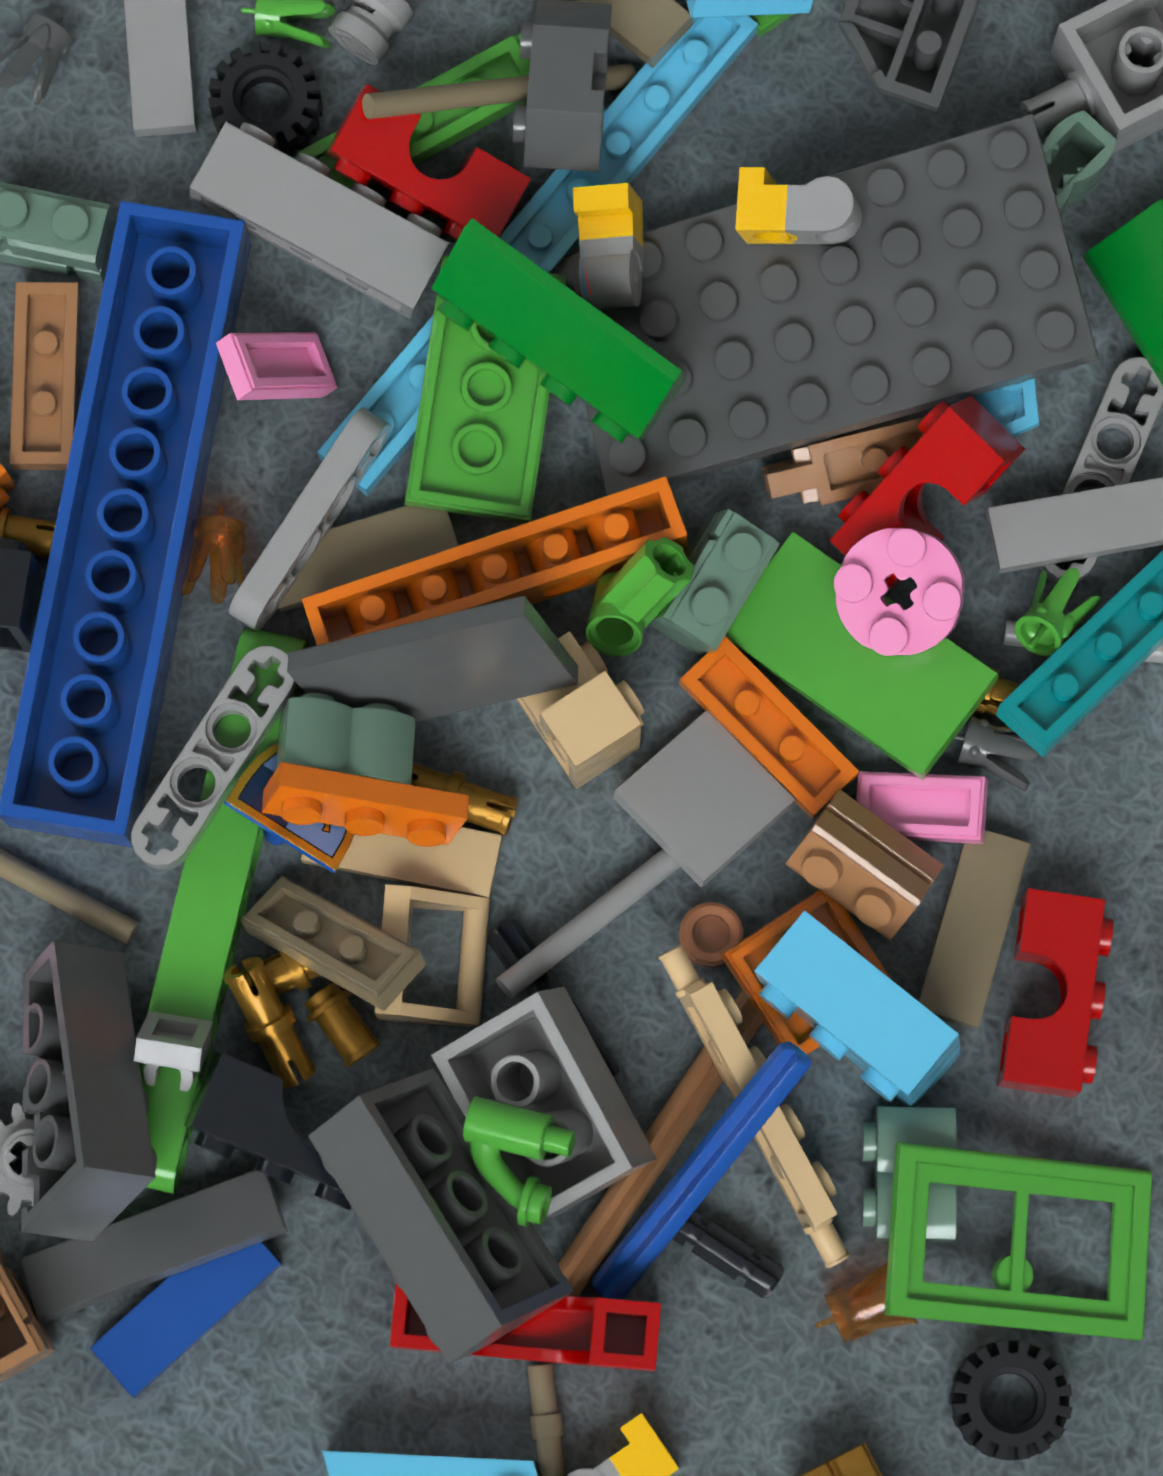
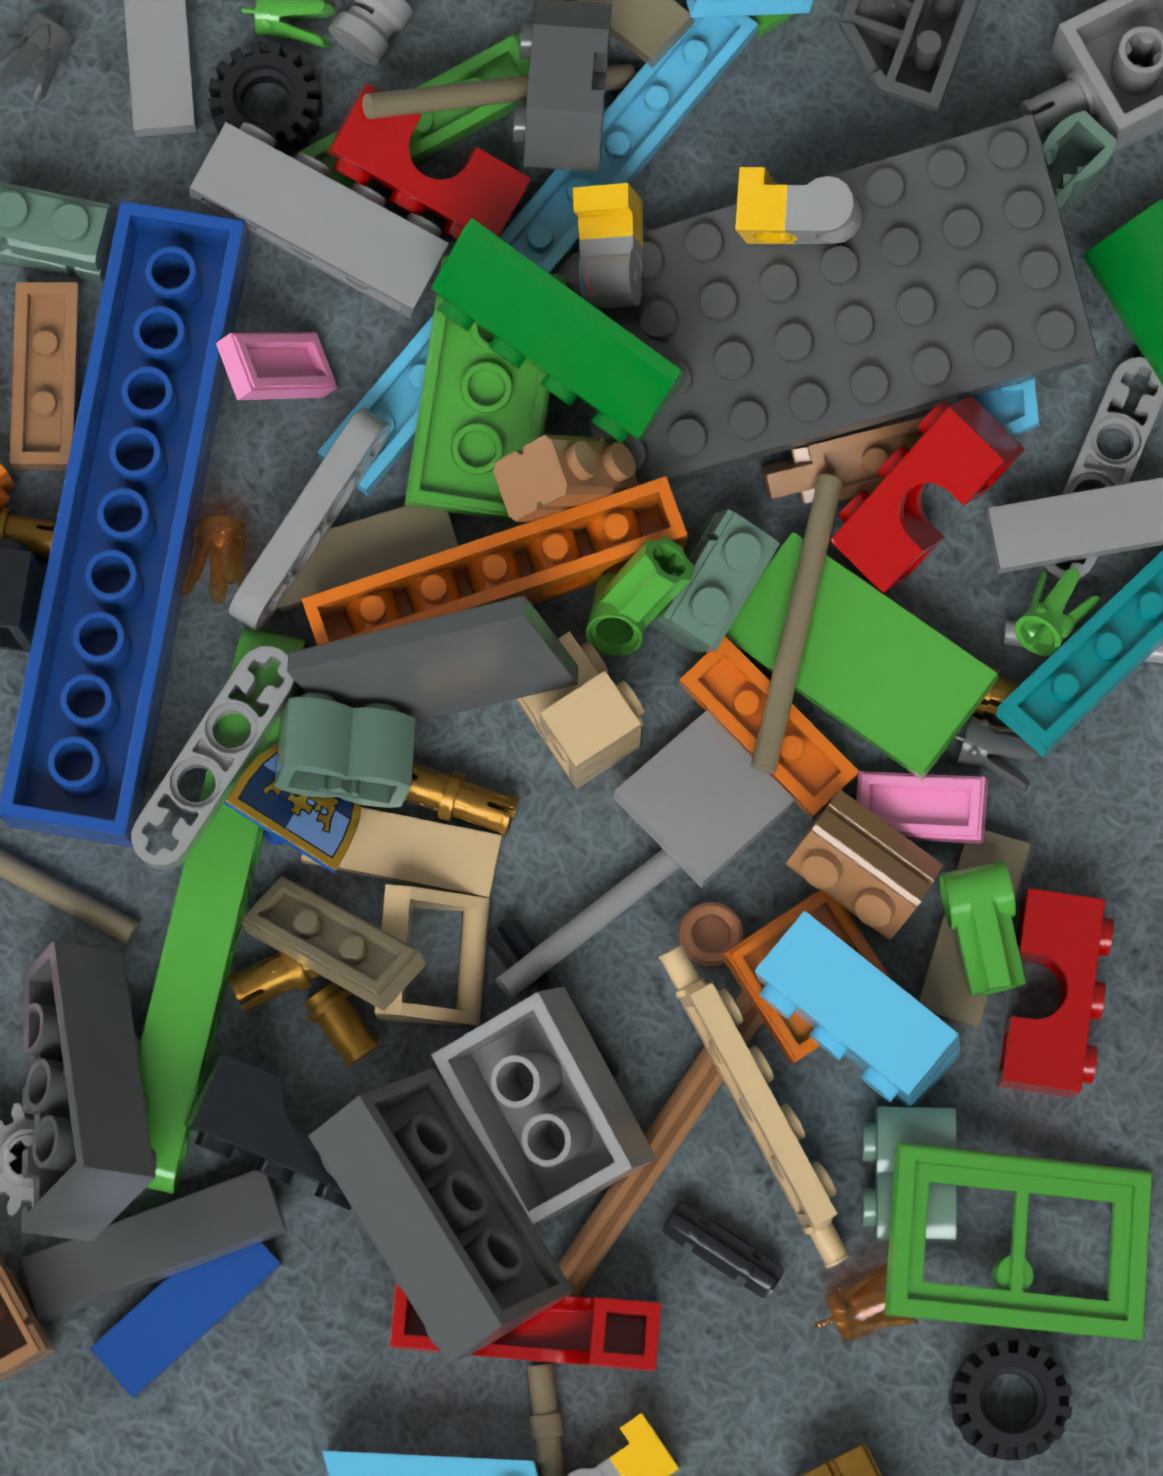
(173, 1043): light grey tile -> none
(269, 1021): pearl gold pin -> none
(364, 804): orange plate -> none
(521, 1131): bright green plant -> none
(562, 474): none -> medium nougat brick
(701, 1171): blue axle -> none
(797, 623): none -> dark tan axle
(863, 583): bright pink plate -> none
(981, 910): none -> bright green piece

